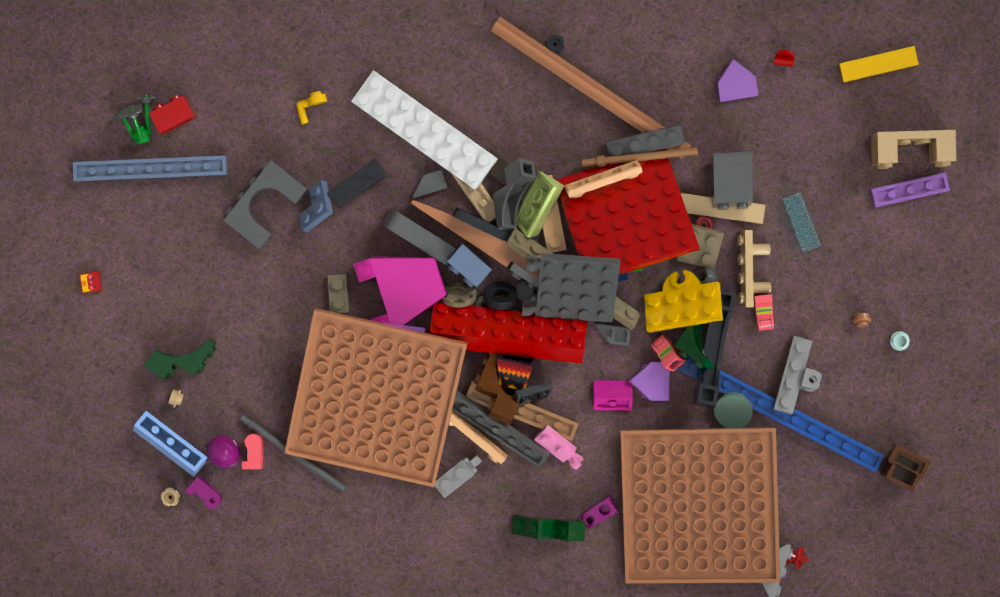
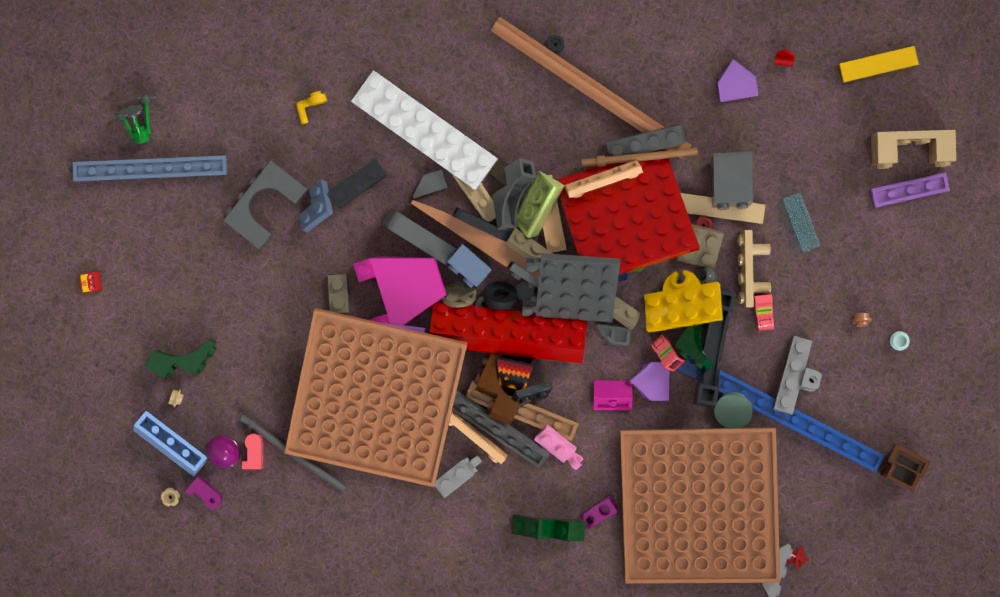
(172, 114): red brick -> none

